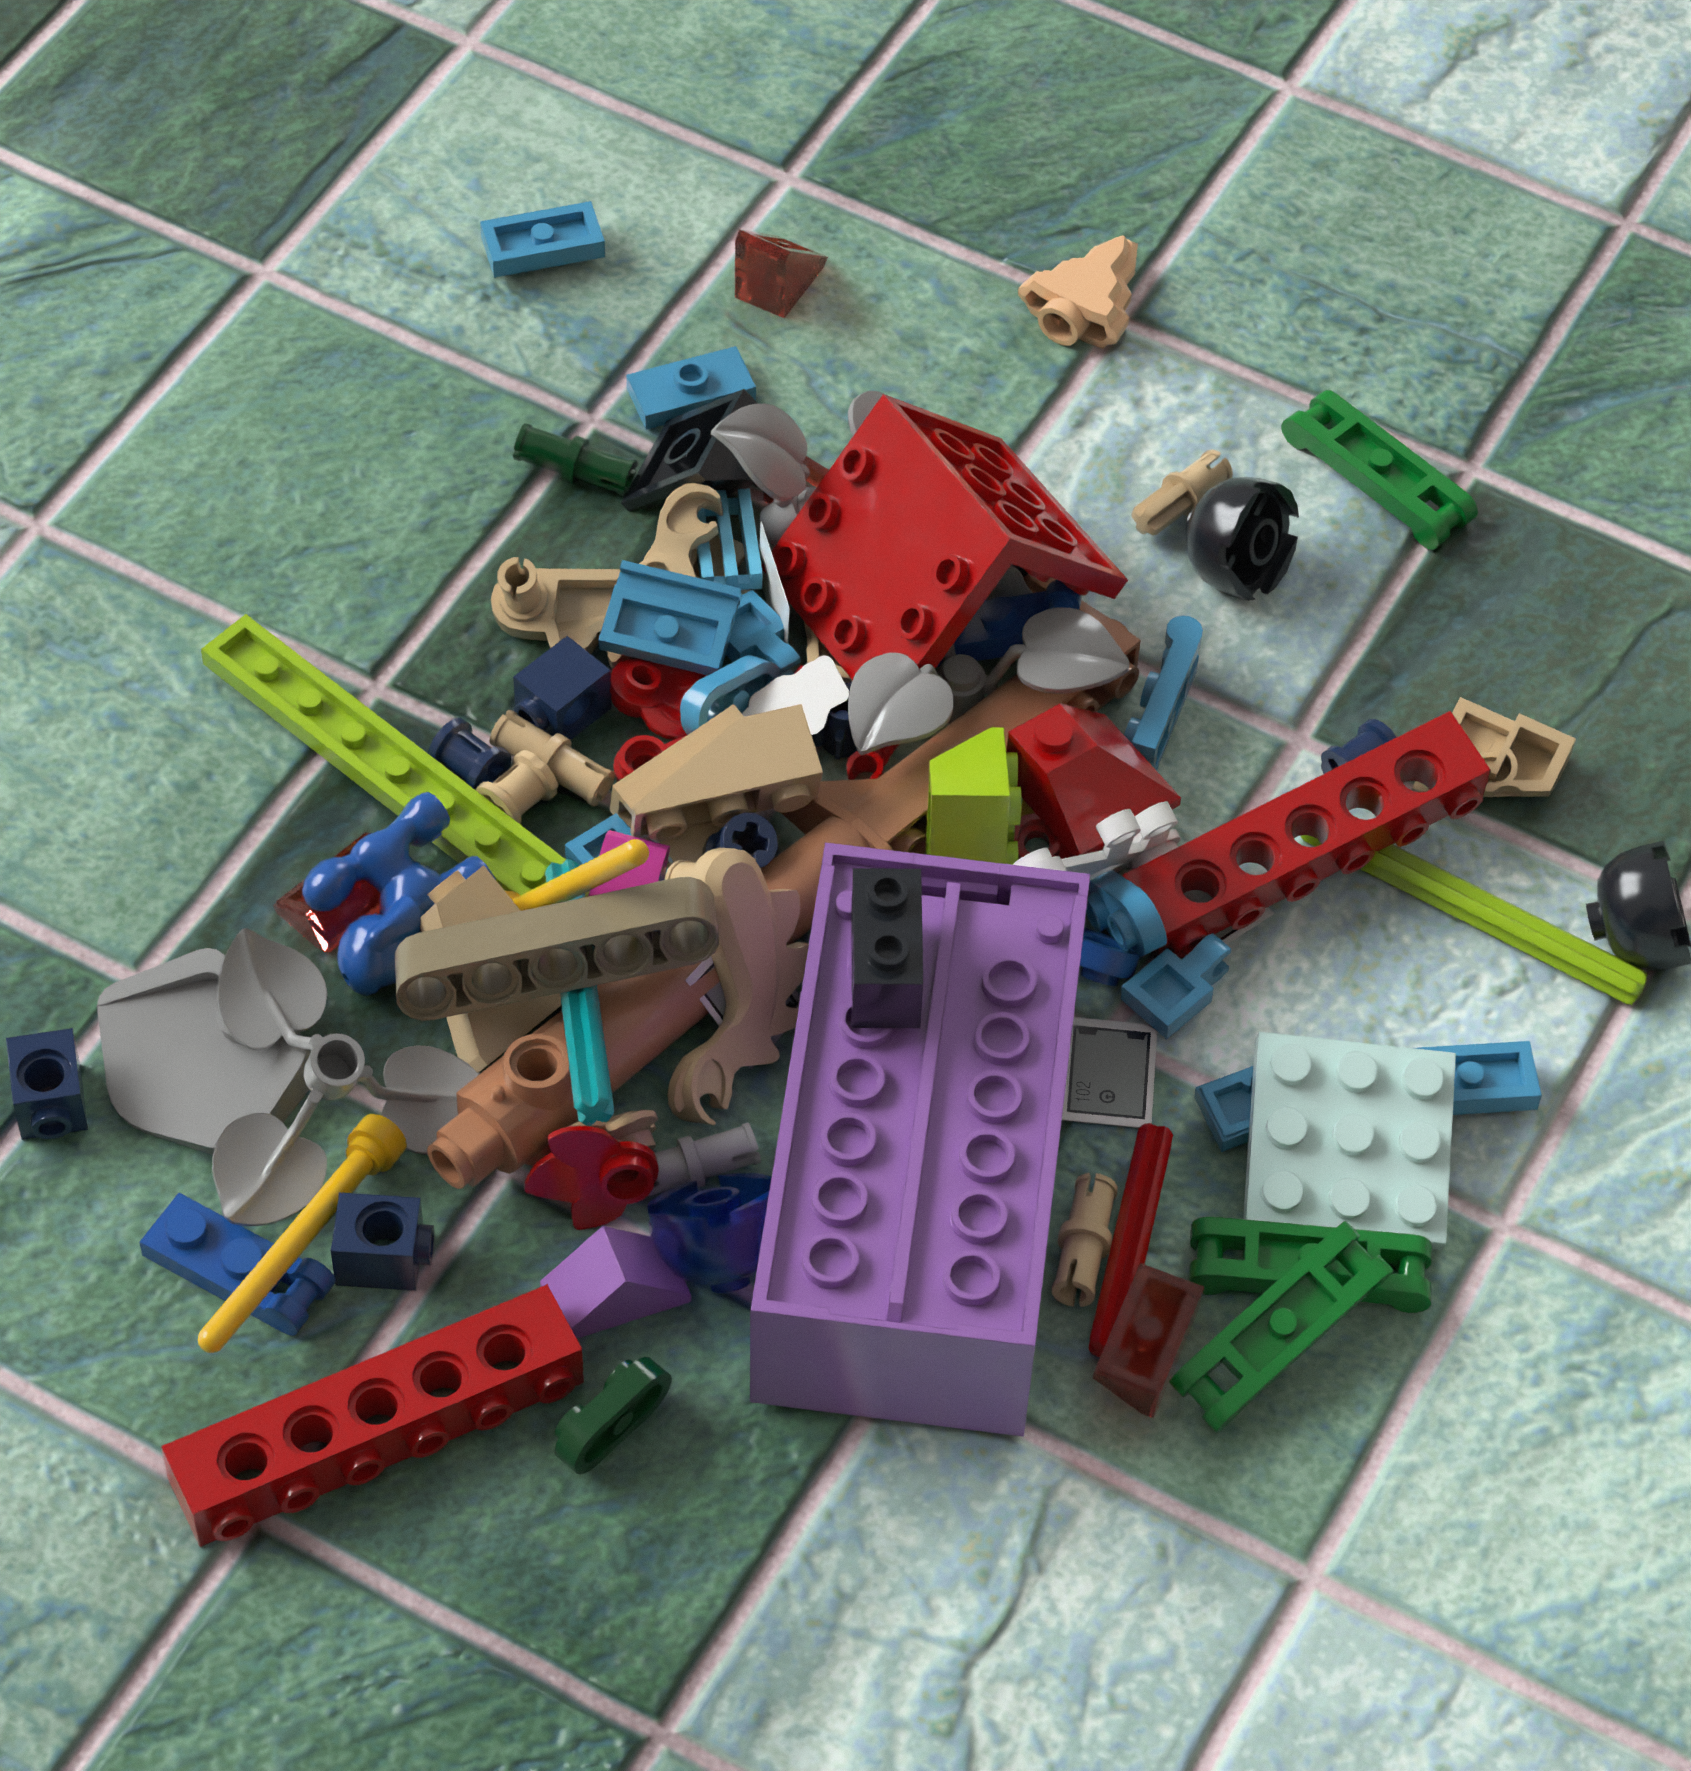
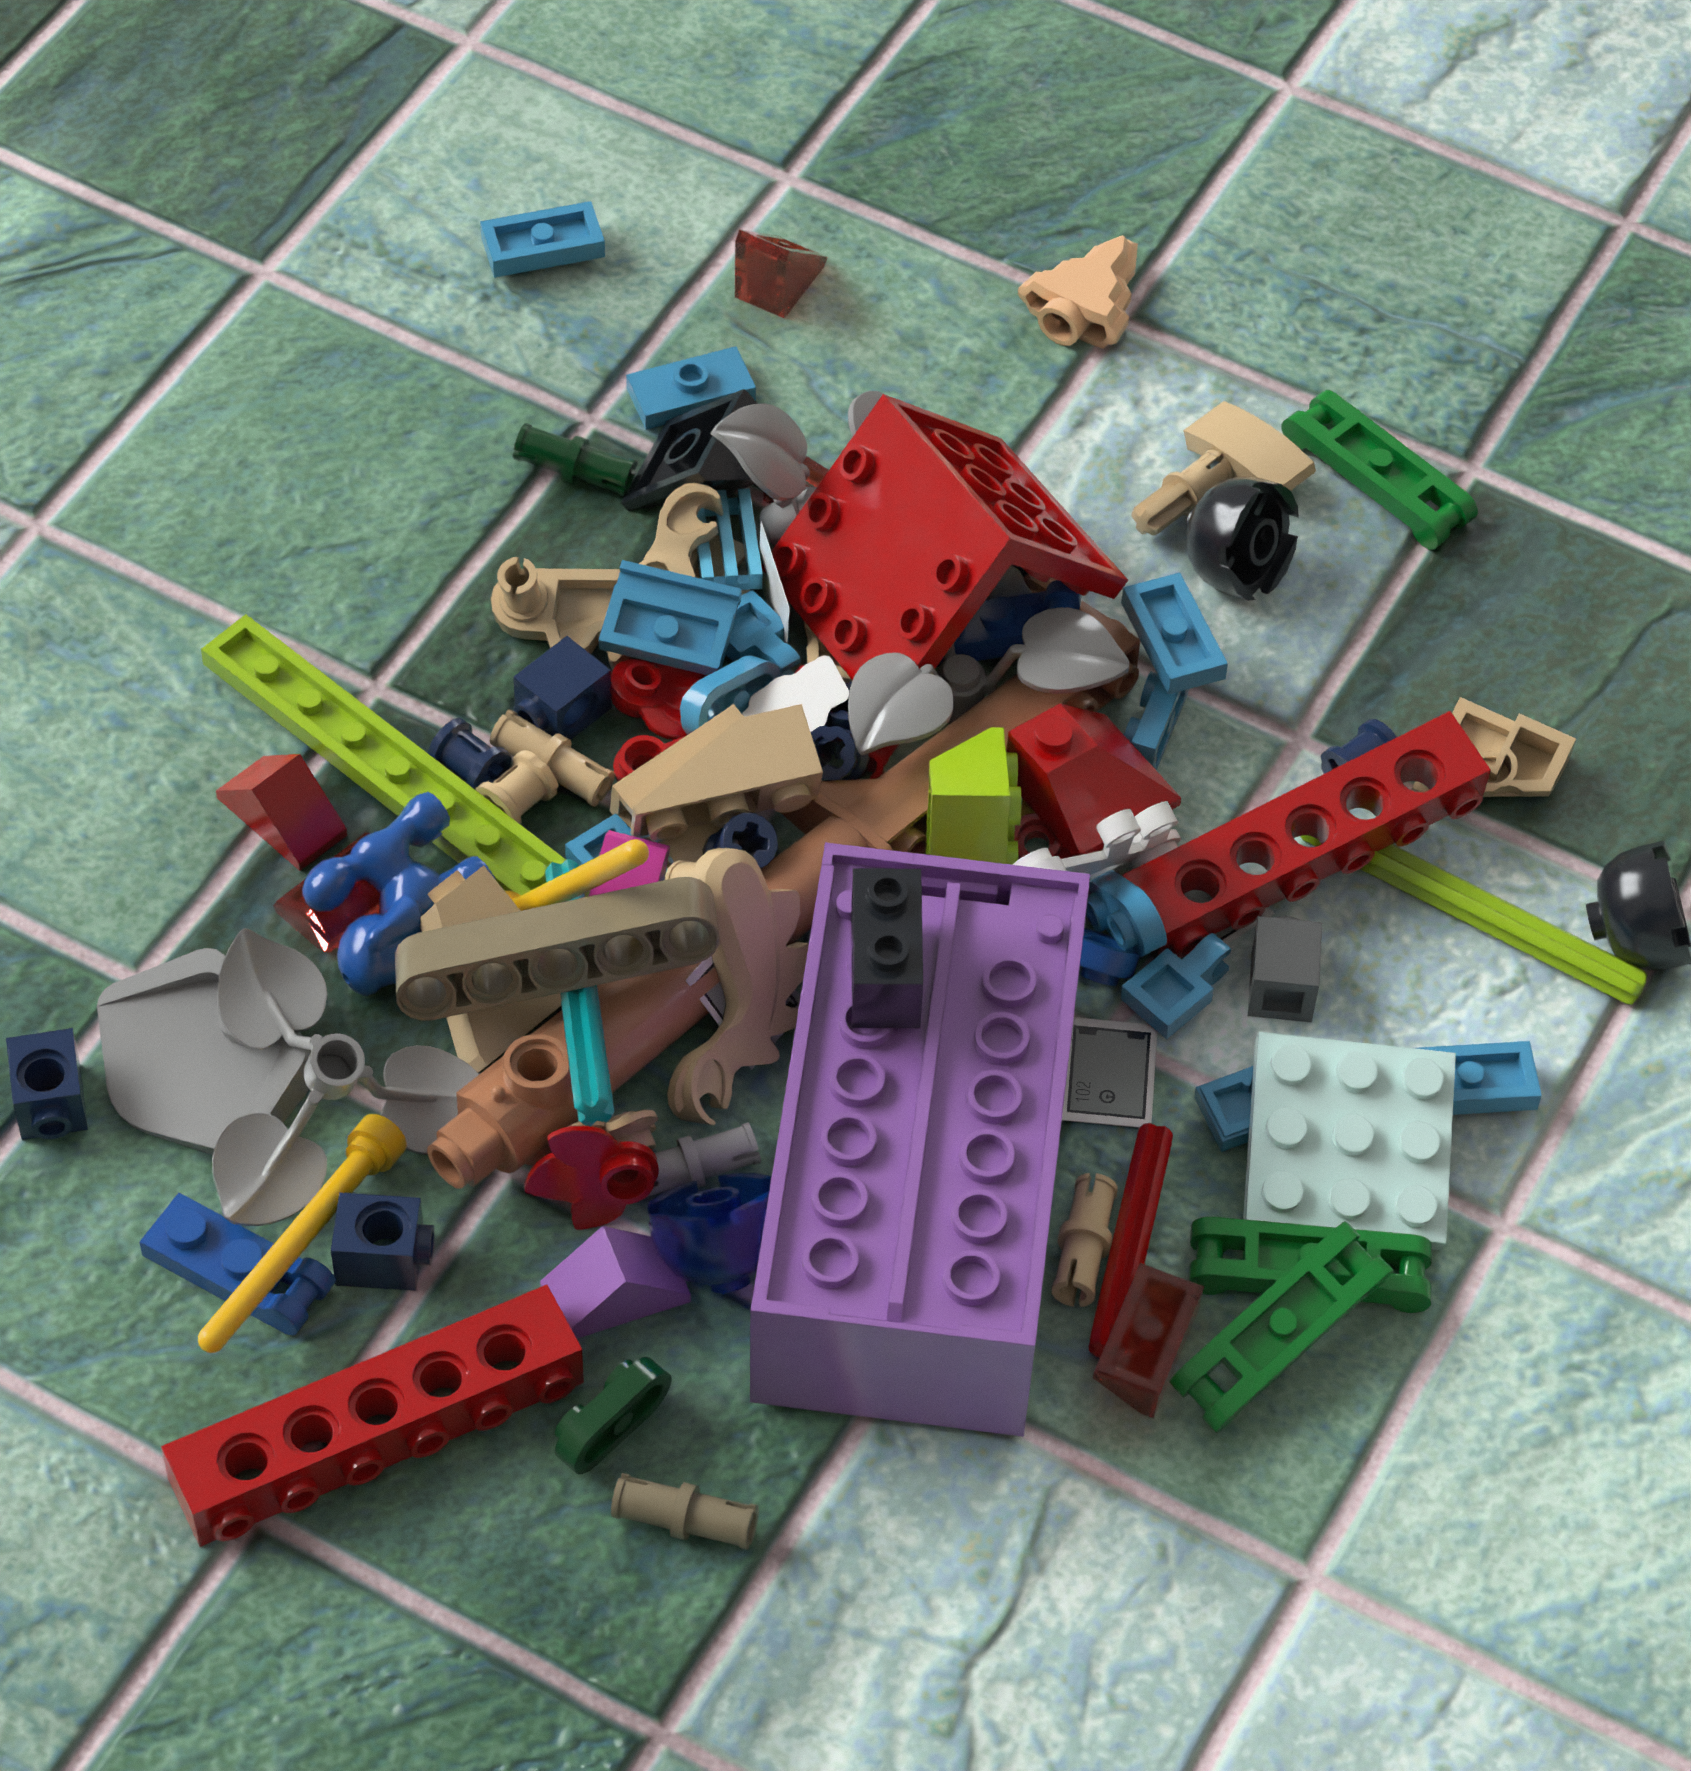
(285, 807): none -> red slope
(684, 1511): none -> dark tan pin
(854, 765): none -> dark blue bush
(1174, 633): none -> dark azure plate
(1249, 445): none -> tan slope
(1285, 968): none -> dark grey brick

